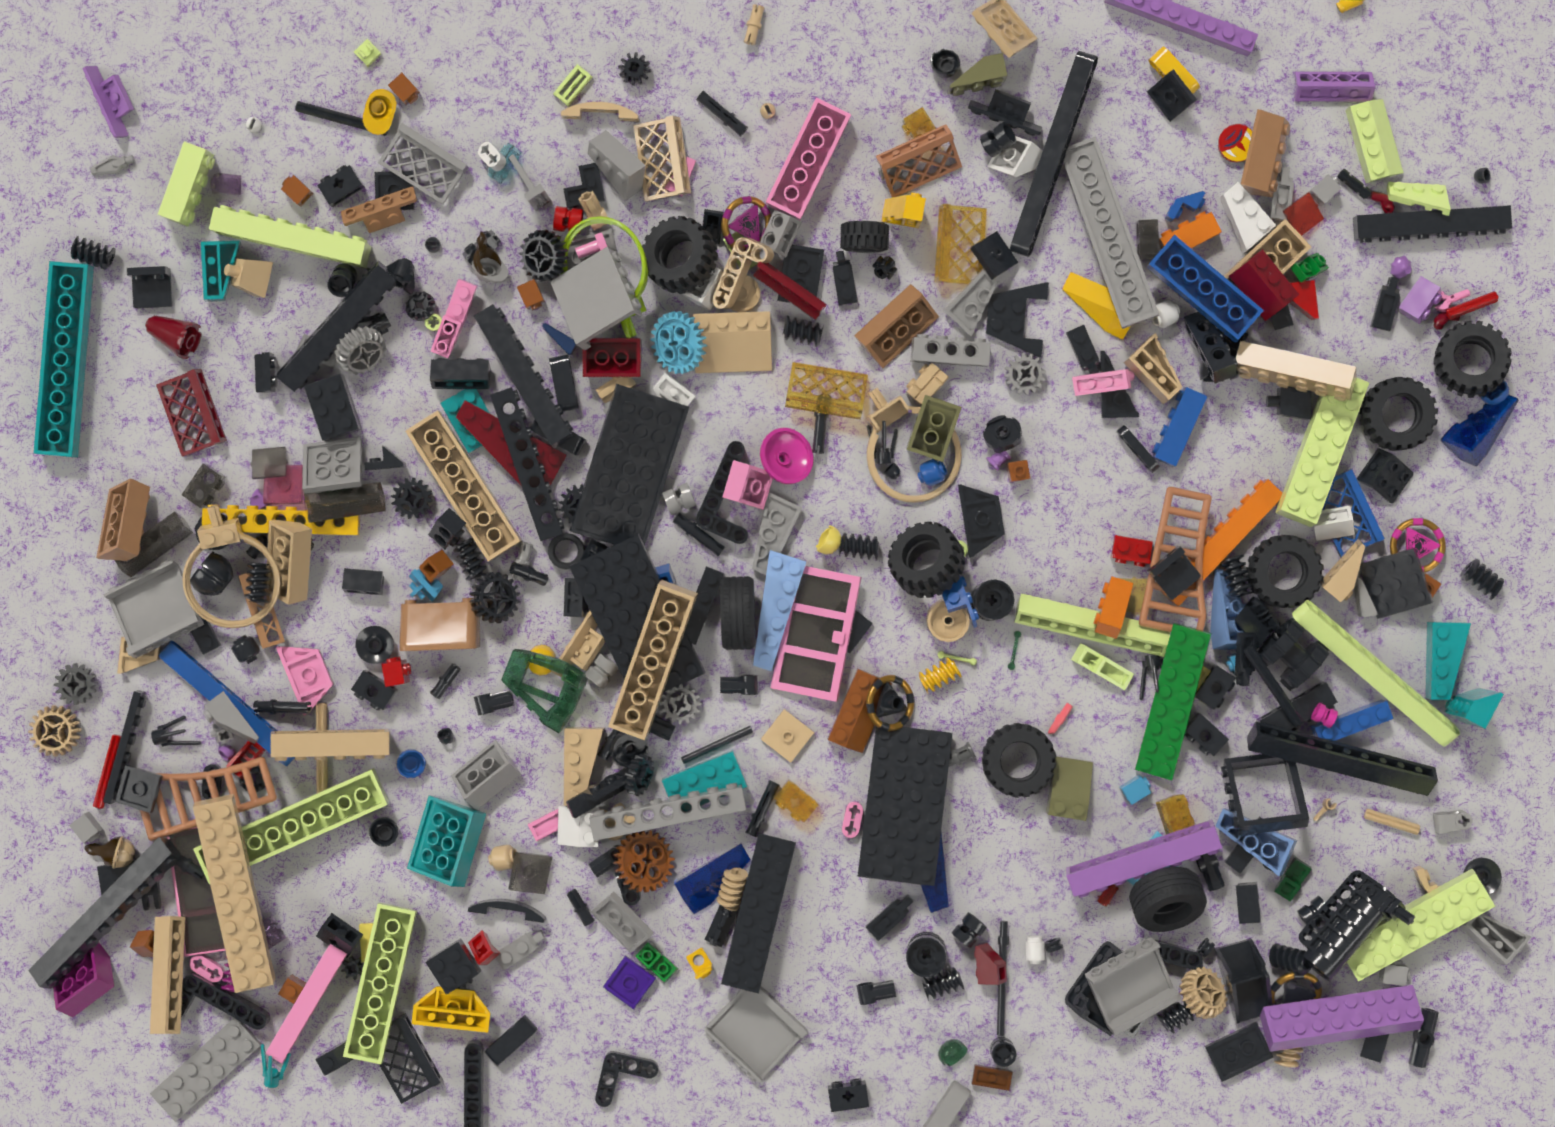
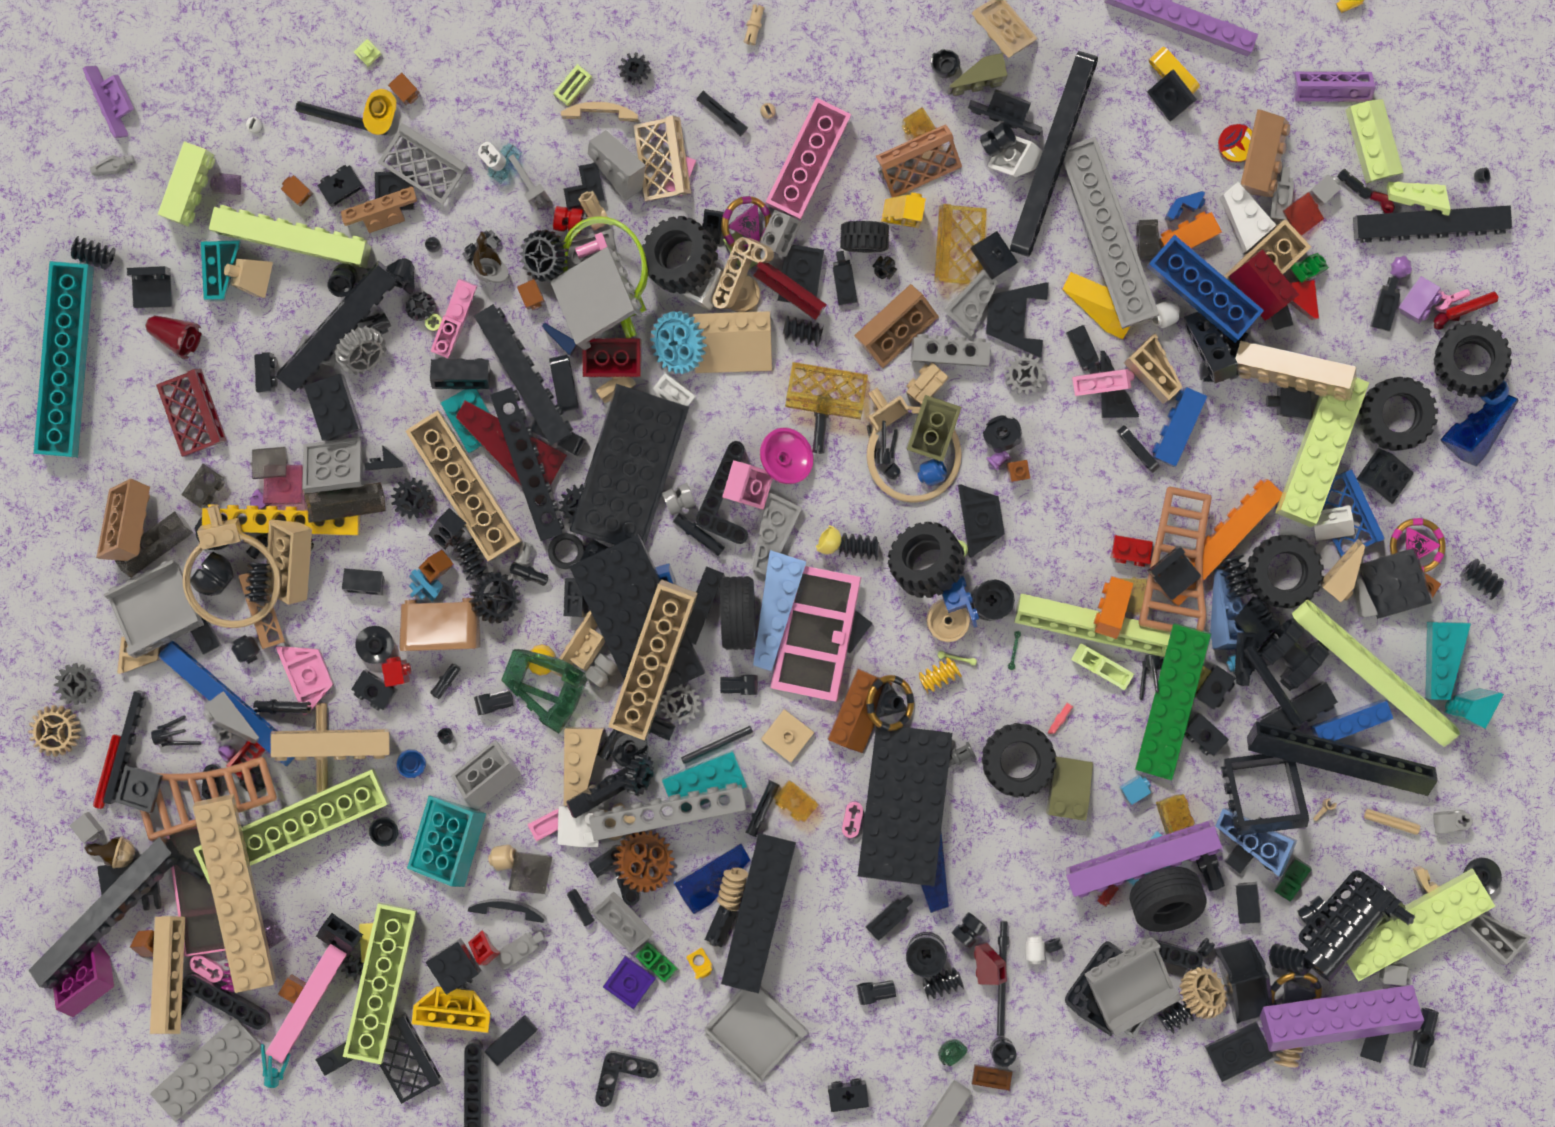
(1324, 715): dark pink wheel -> none

